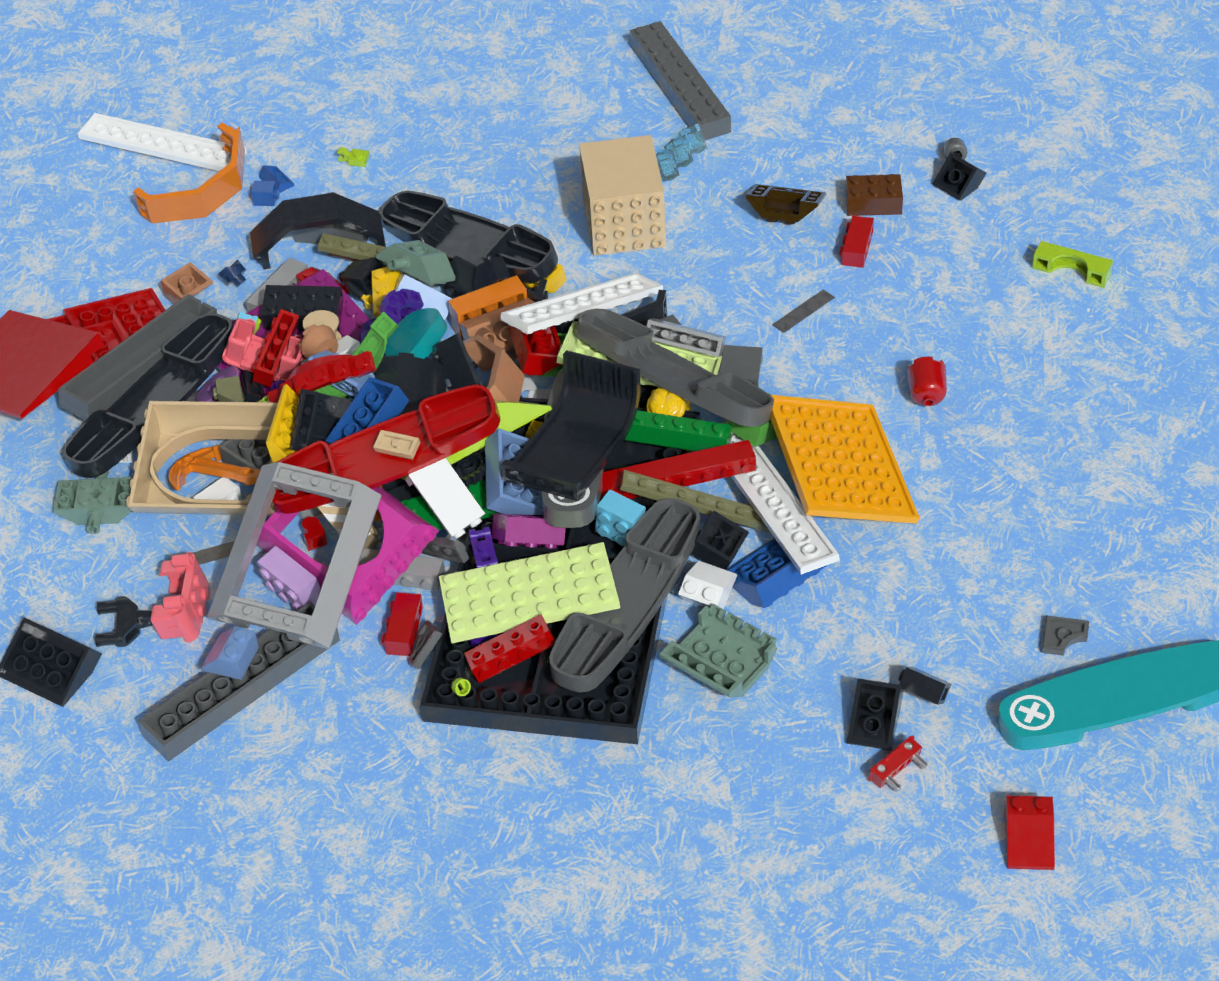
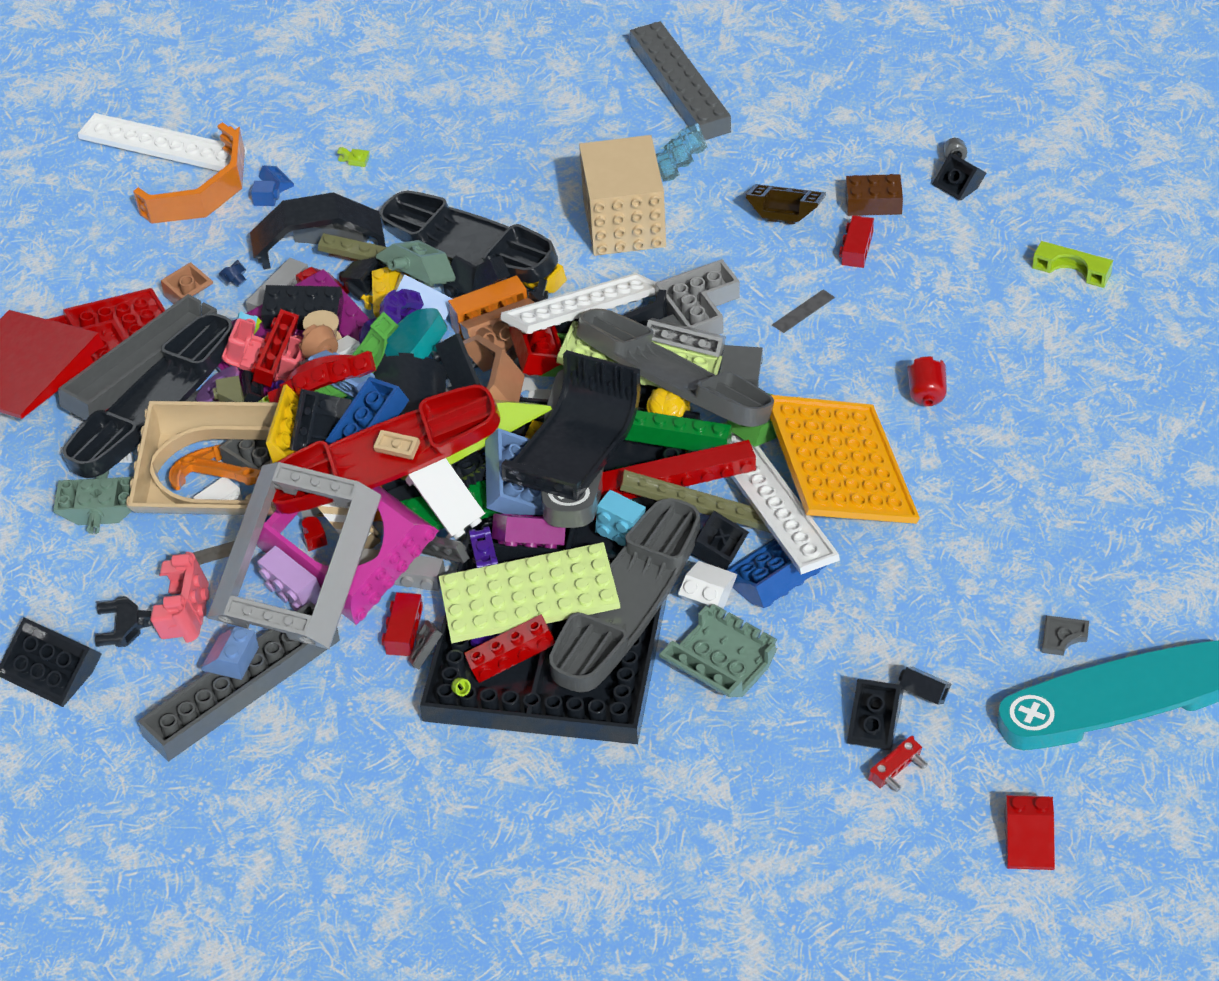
(697, 292): none -> light grey brick

